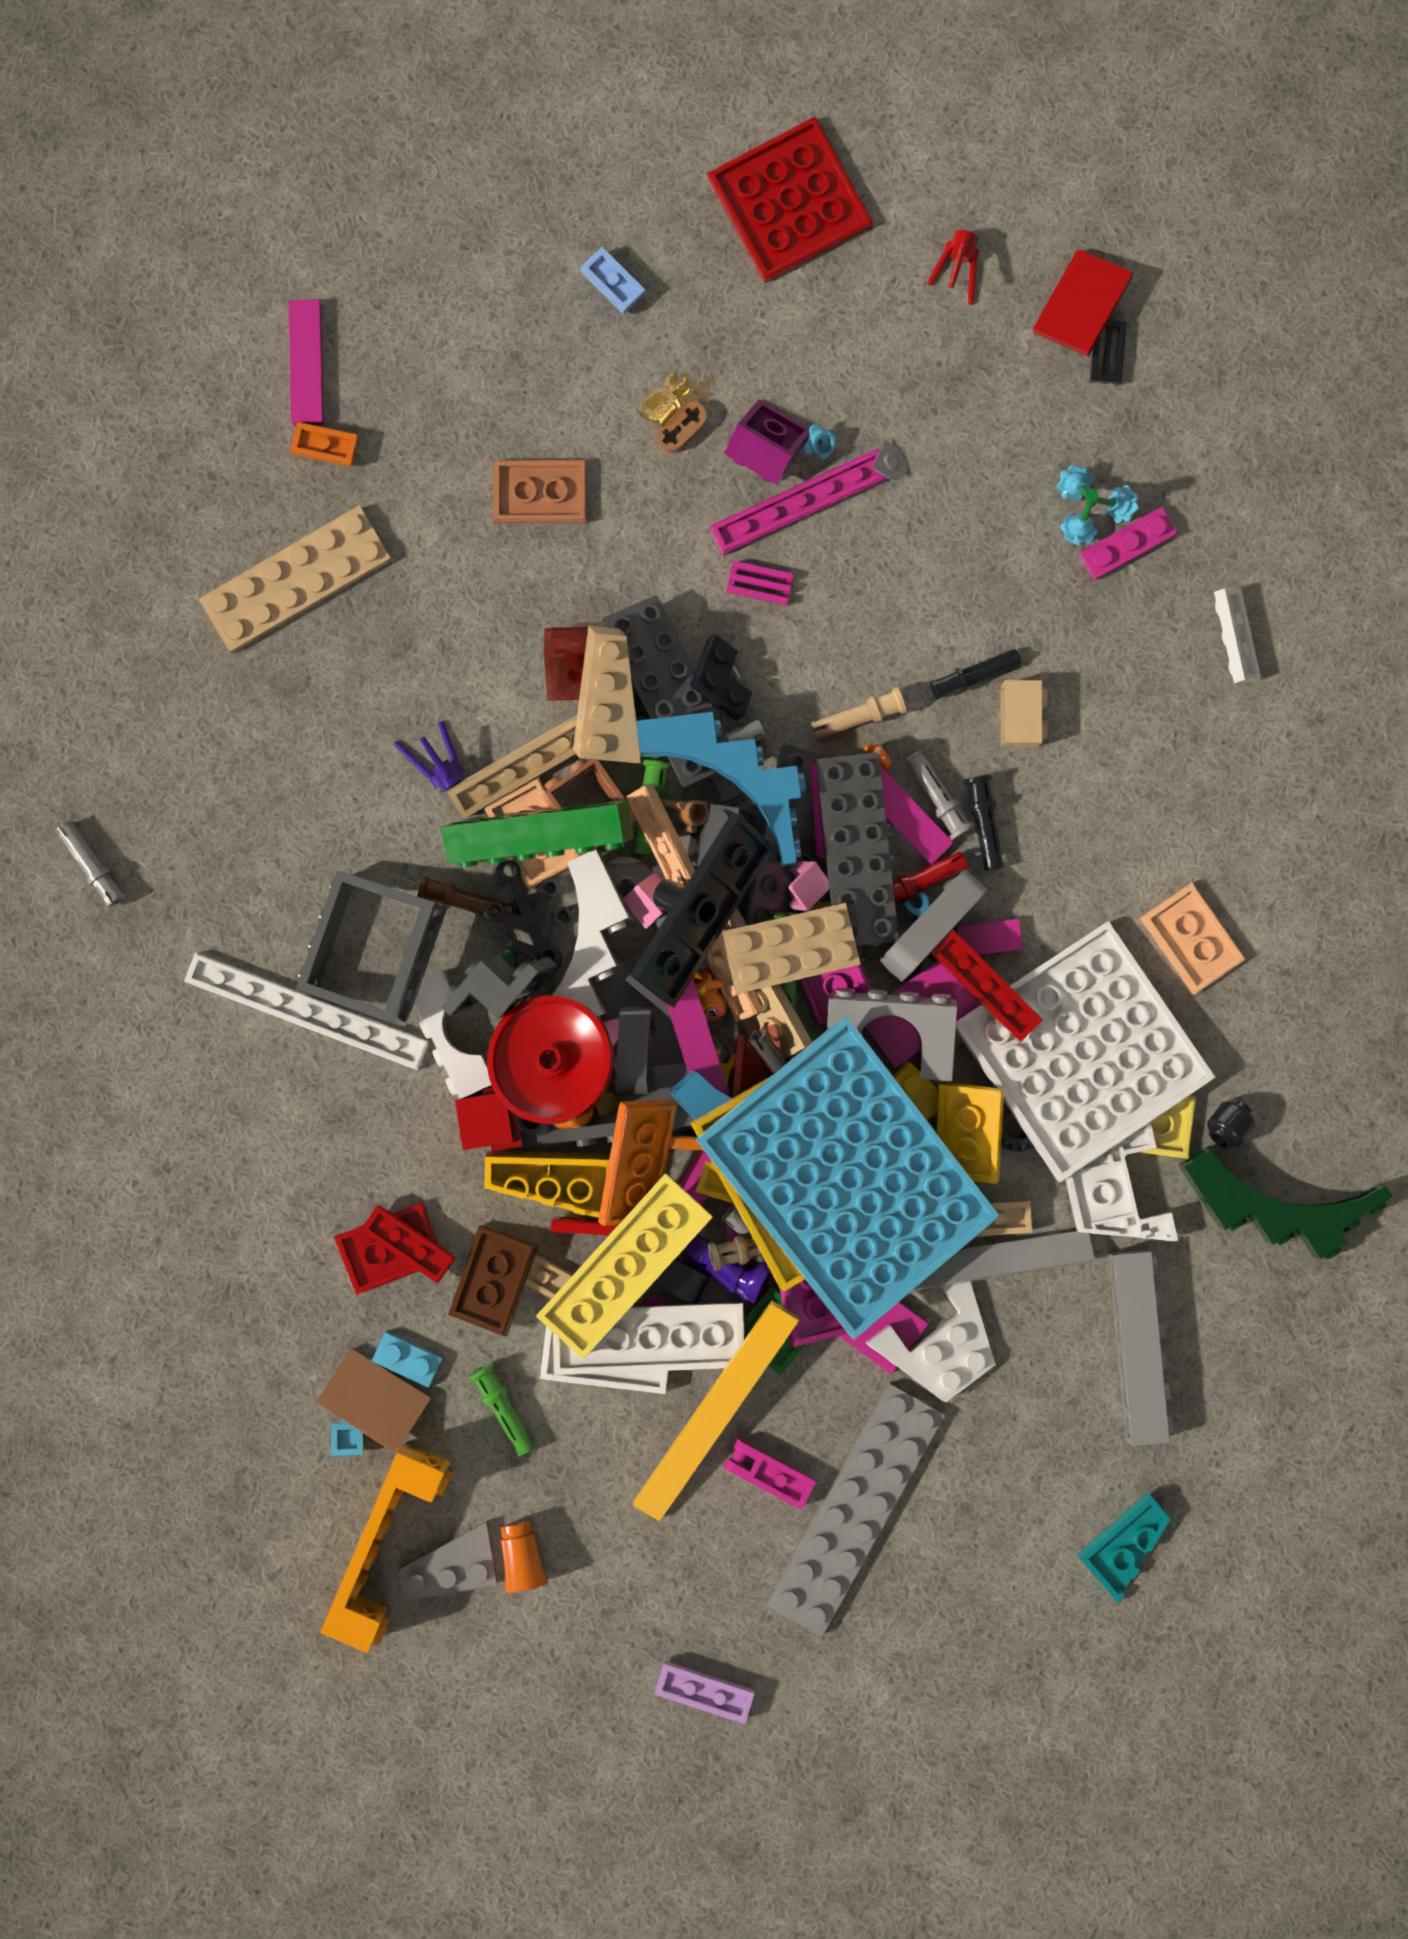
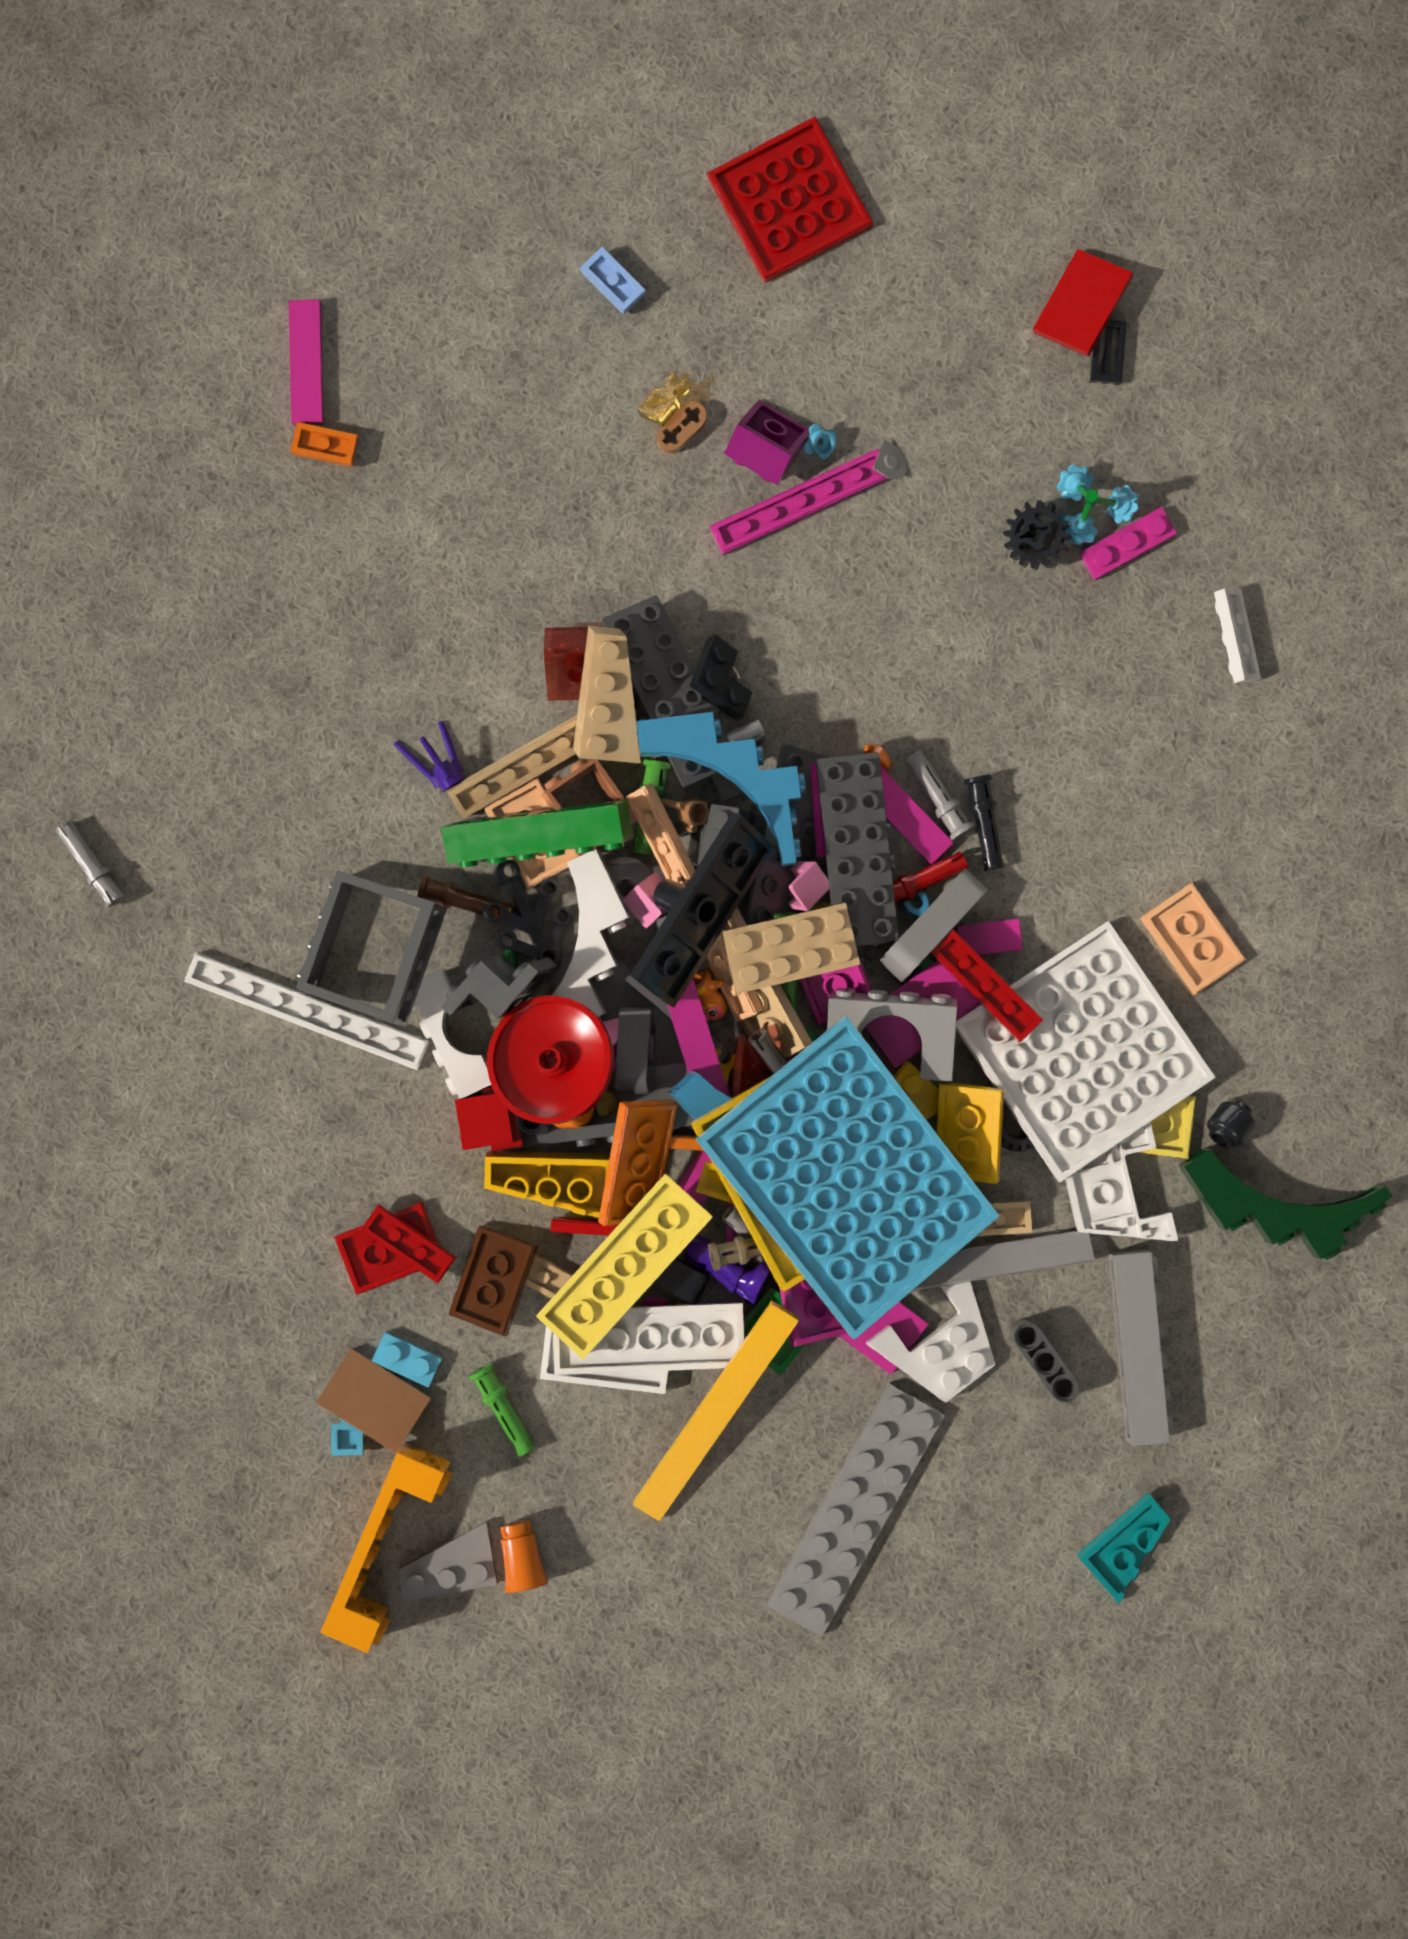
(295, 579): tan plate -> none
(539, 491): nougat tile -> none
(704, 1692): lavender plate -> none
(770, 1474): dark pink plate -> none
(785, 588): dark pink tile -> none
(873, 710): tan pin -> none
(962, 250): red plant -> none
(974, 674): black axle -> none
(1022, 713): tan brick -> none
(1025, 539): none -> black gear
(1055, 1371): none -> dark grey beam

